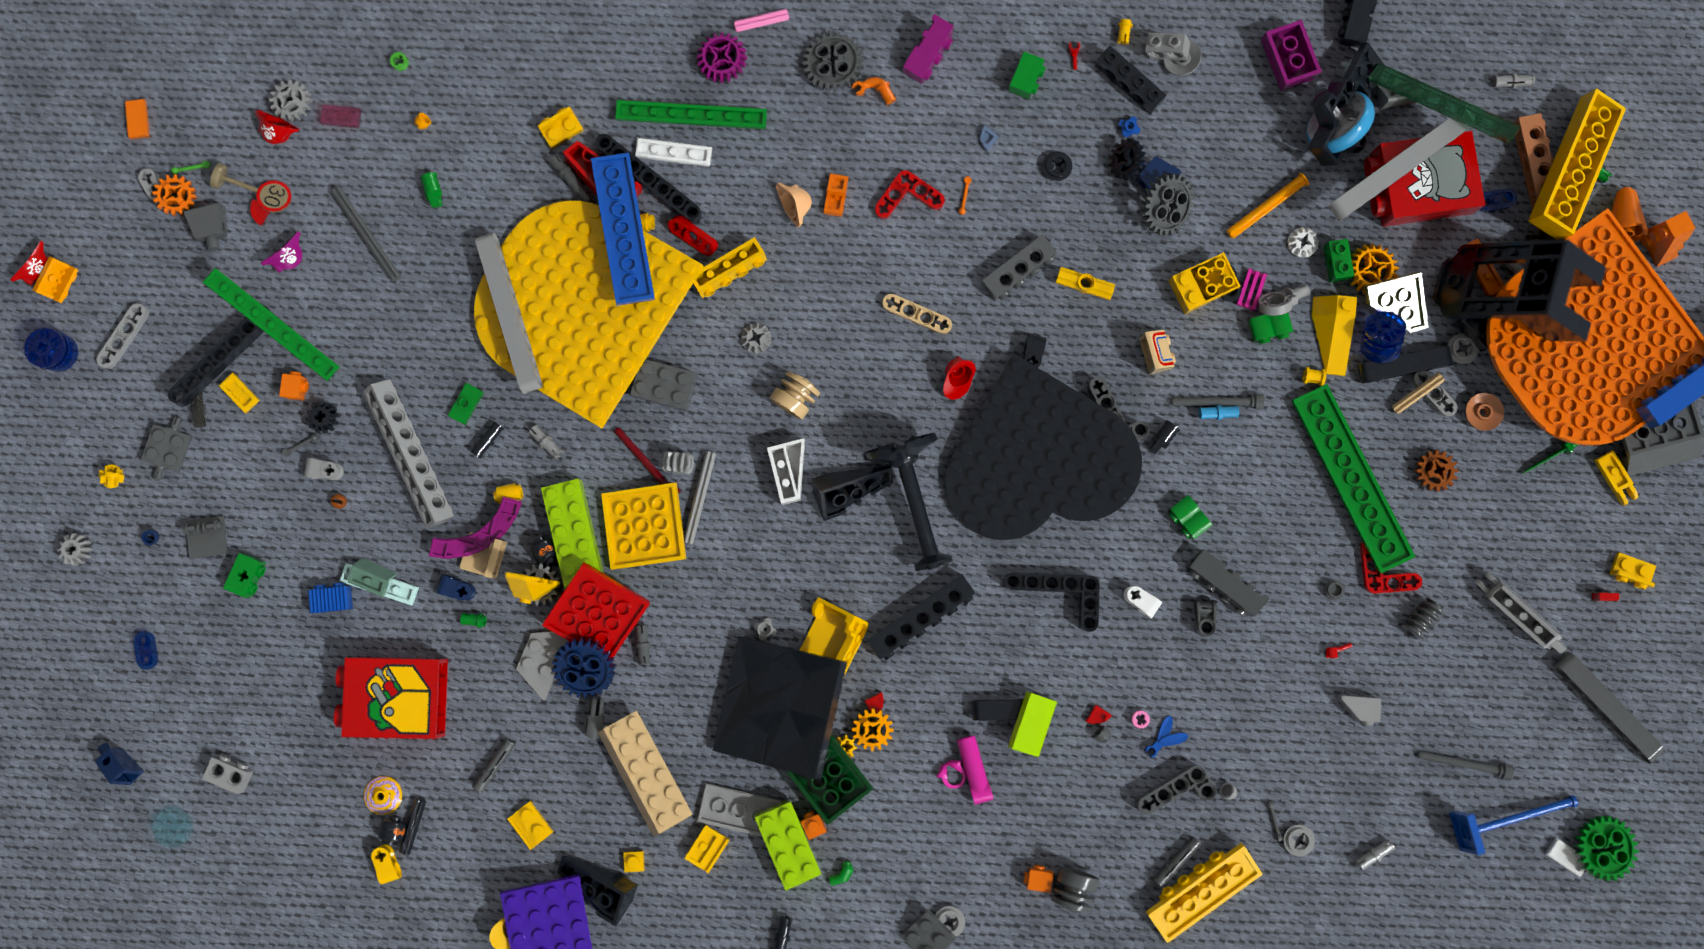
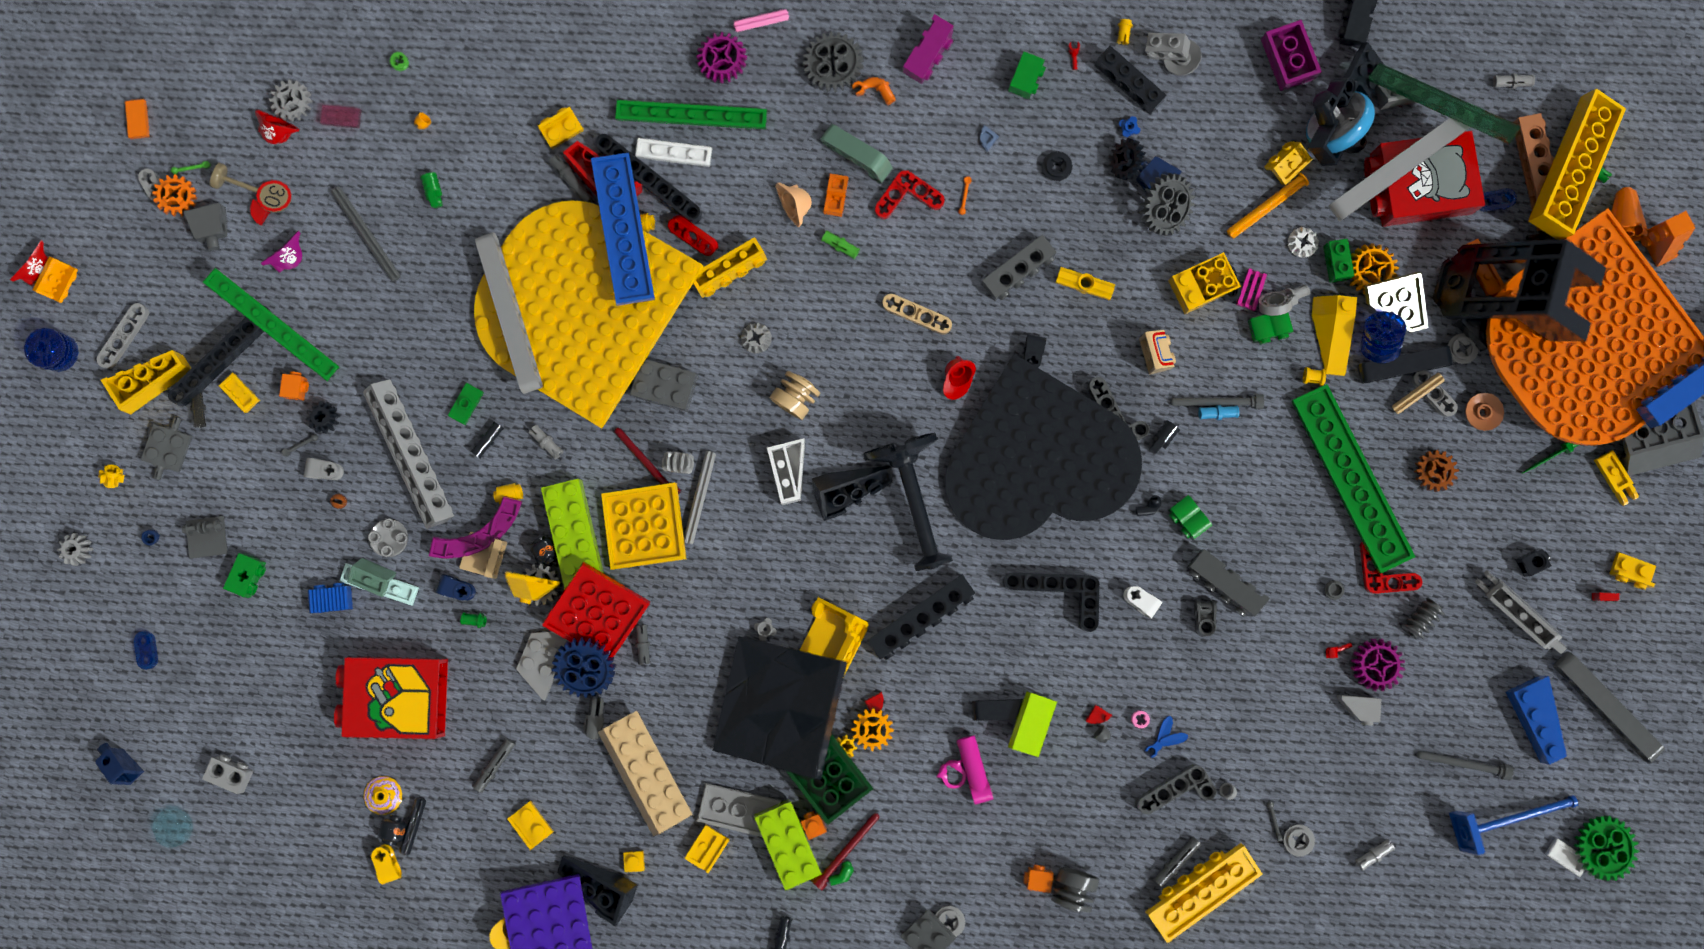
(145, 381): none -> yellow wedge
(388, 538): none -> light grey dish
(821, 880): none -> dark red piece
(840, 244): none -> bright green pin
(858, 152): none -> sand green beam
(1151, 507): none -> black arm
(1288, 162): none -> yellow bracket
(1376, 657): none -> magenta gear
(1526, 566): none -> black brick
(1539, 718): none -> blue wedge

